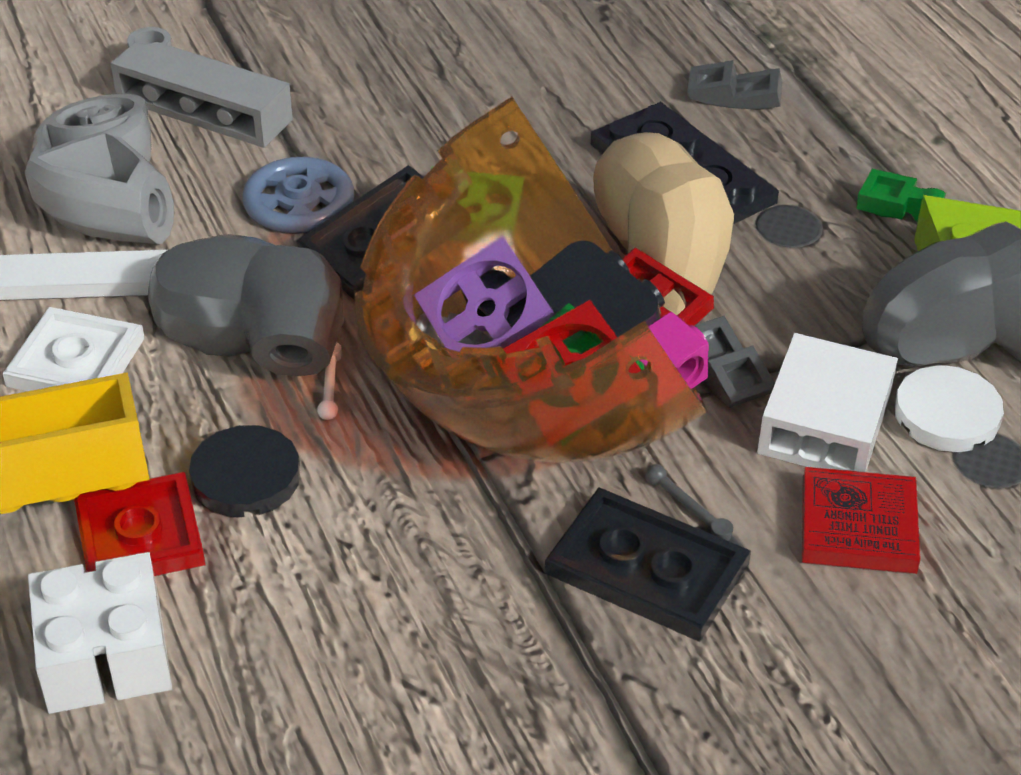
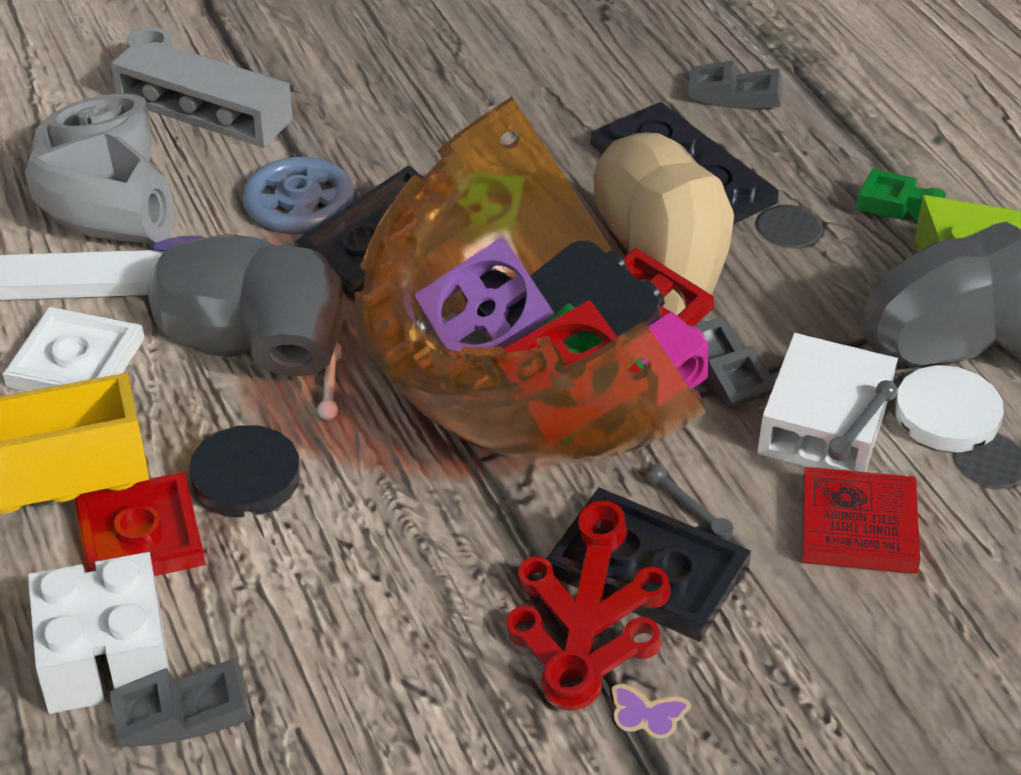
(167, 244): none -> sticker
(170, 710): none -> dark grey slope
(587, 614): none -> red plant
(655, 717): none -> medium lavender sticker
(841, 447): none -> dark grey hinge

